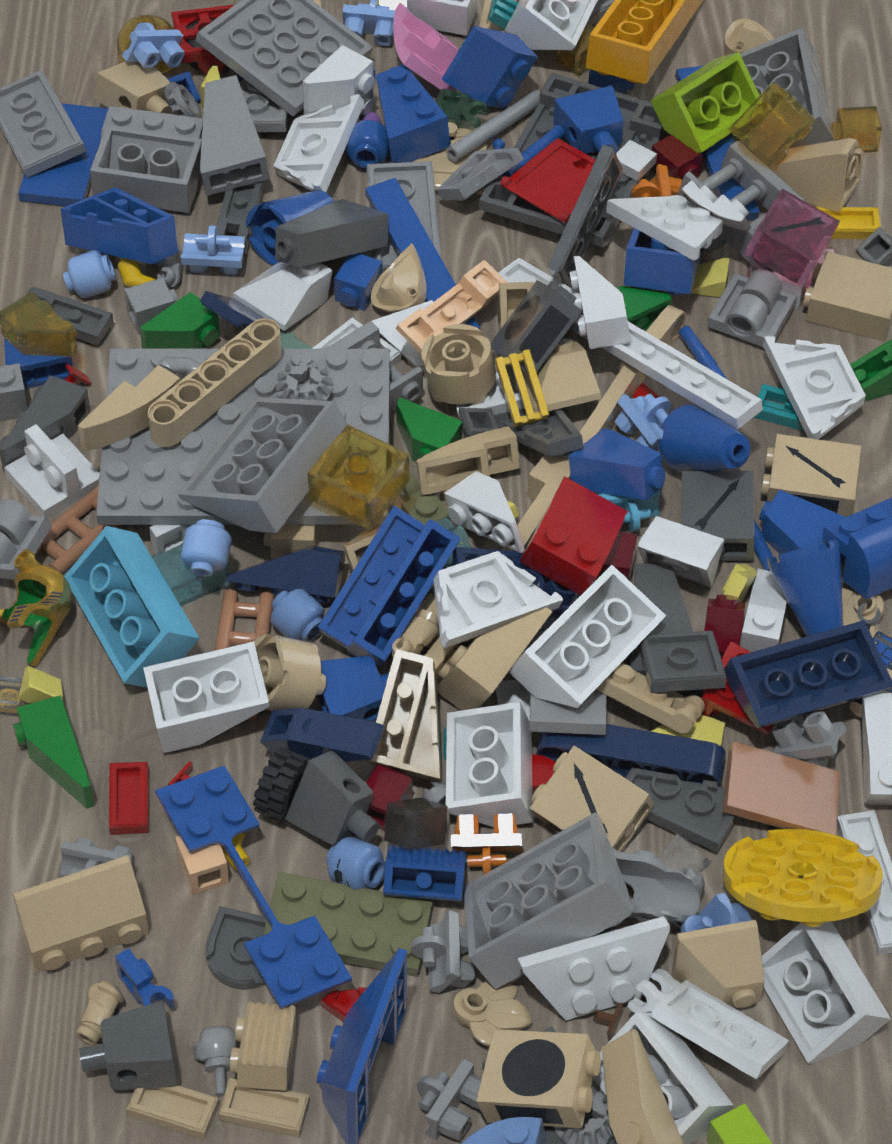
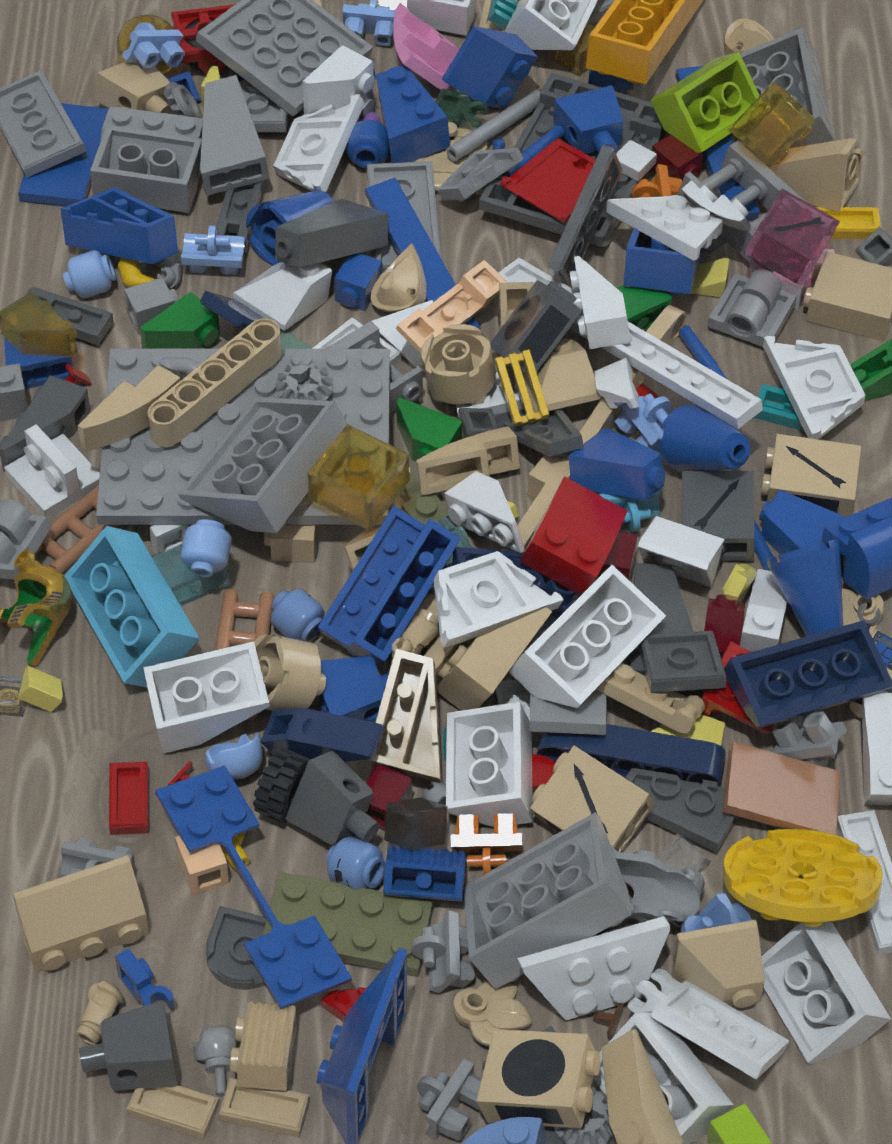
(52, 746): green slope -> none
(239, 758): none -> light blue hair
(310, 568): dark blue slope -> none
(616, 384): none -> white slope
(859, 124): clear yellow brick -> none

